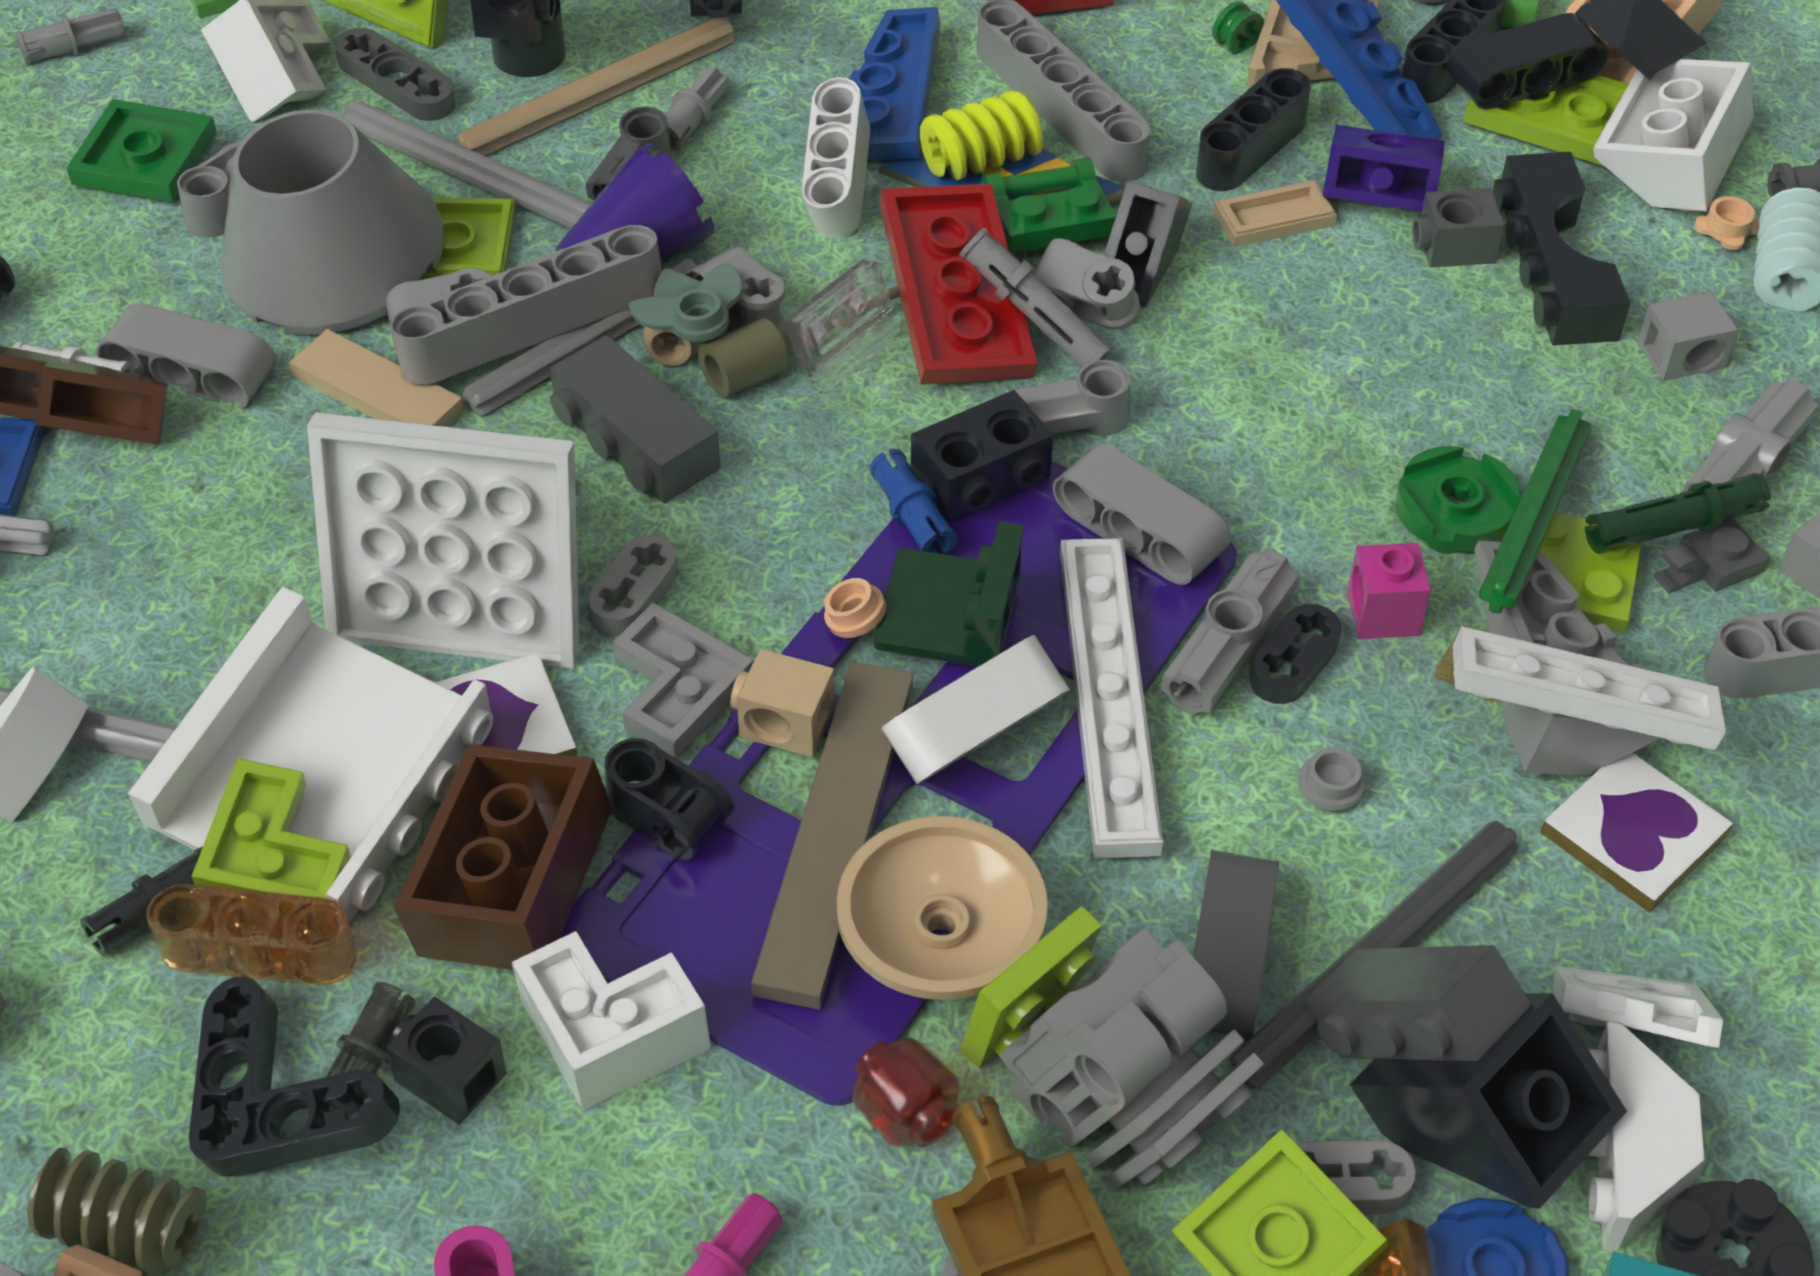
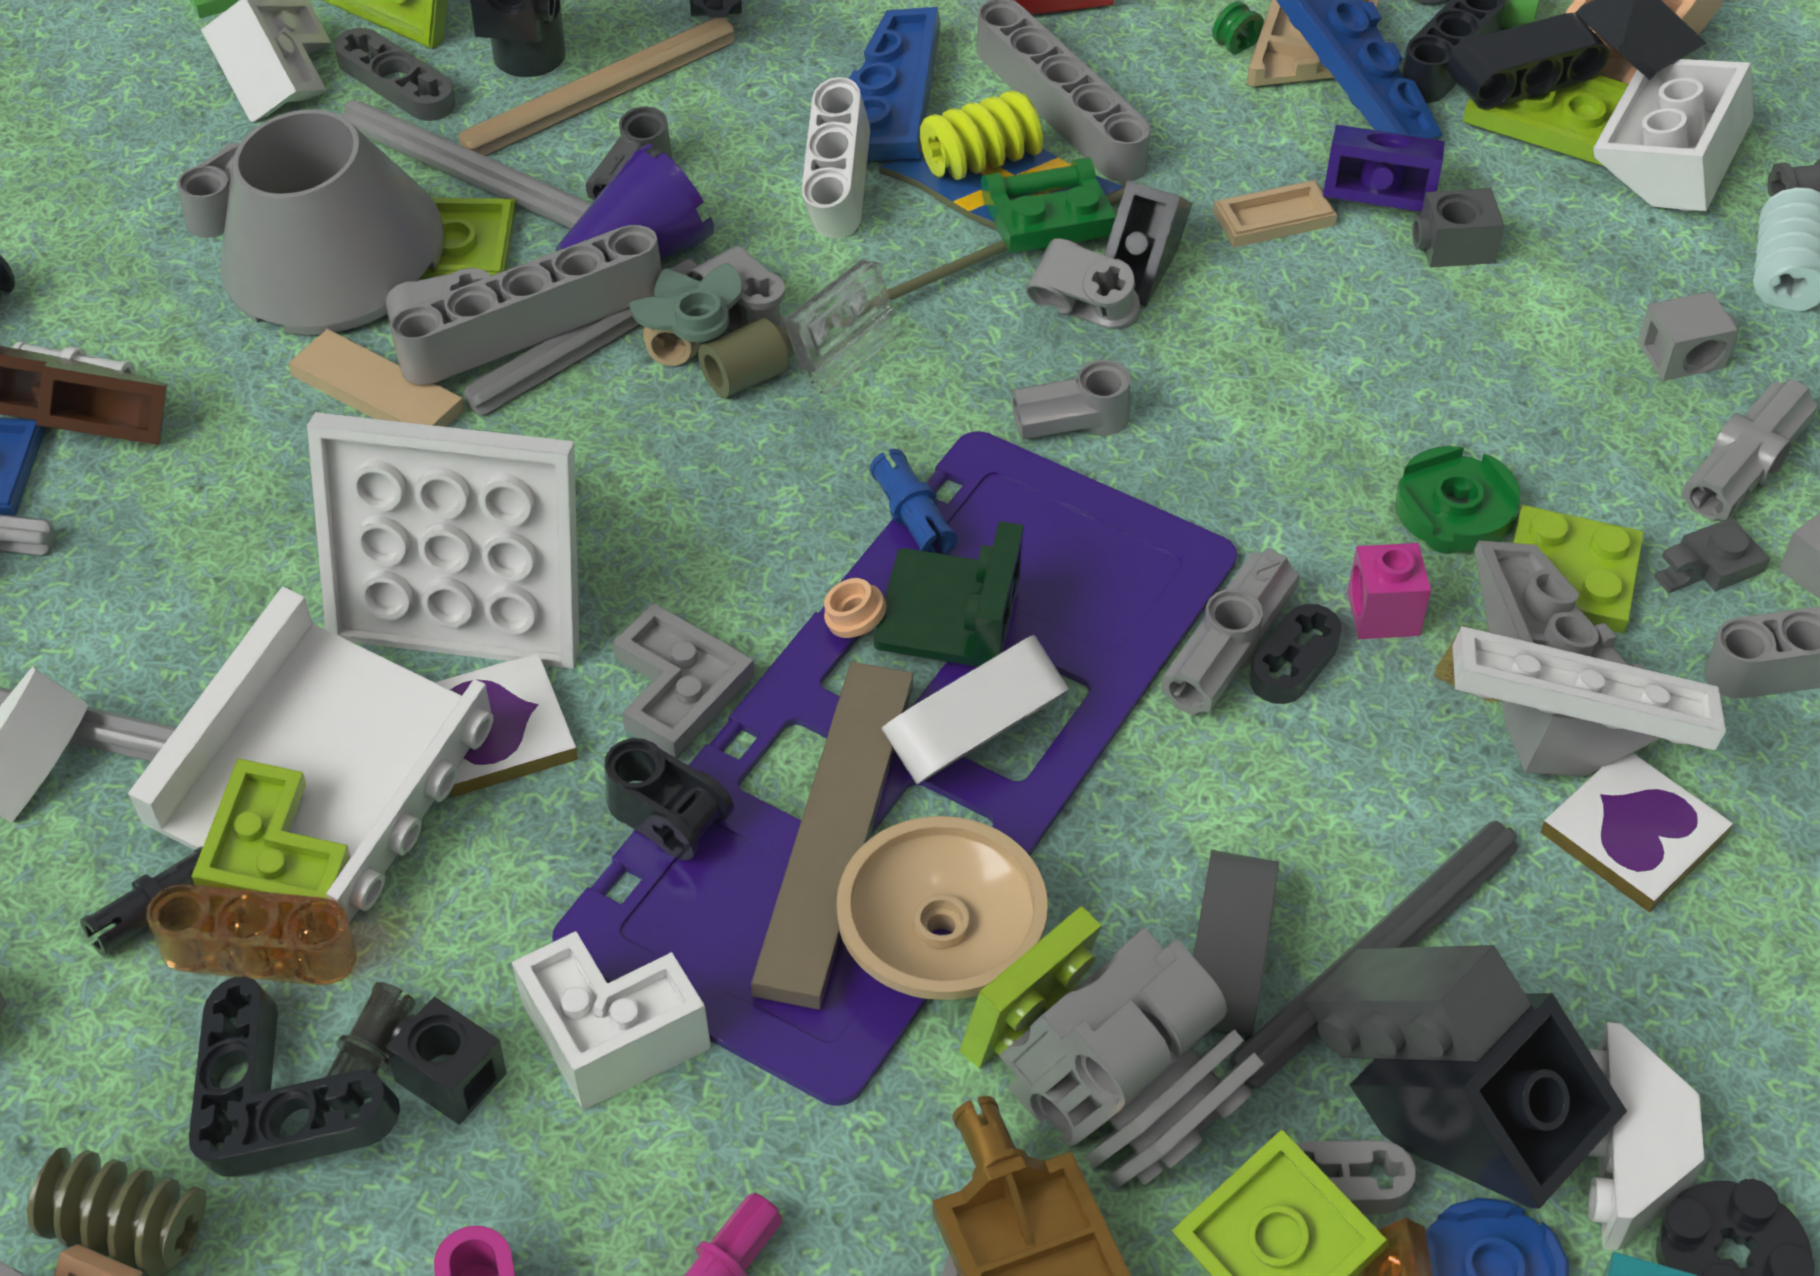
(70, 35): light grey axle -> none
(141, 150): green plate -> none
(189, 353): light grey beam -> none
(504, 856): reddish brown brick -> none
(623, 579): light grey beam -> none
(634, 419): dark grey brick -> none
(693, 106): light grey axle -> none
(784, 702): tan brick -> none
(905, 1092): clear red head -> none
(948, 305): red plate -> none
(982, 454): black brick -> none
(1033, 298): light grey pin -> none
(1110, 700): white tile -> none
(1154, 518): light grey beam -> none
(1252, 129): black beam -> none
(1332, 779): light grey plate -> none
(1534, 512): green axle -> none
(1573, 294): black arch -> none
(1639, 1003): white wing -> none
(1700, 507): dark green pin -> none
(1729, 222): light nougat plate -> none

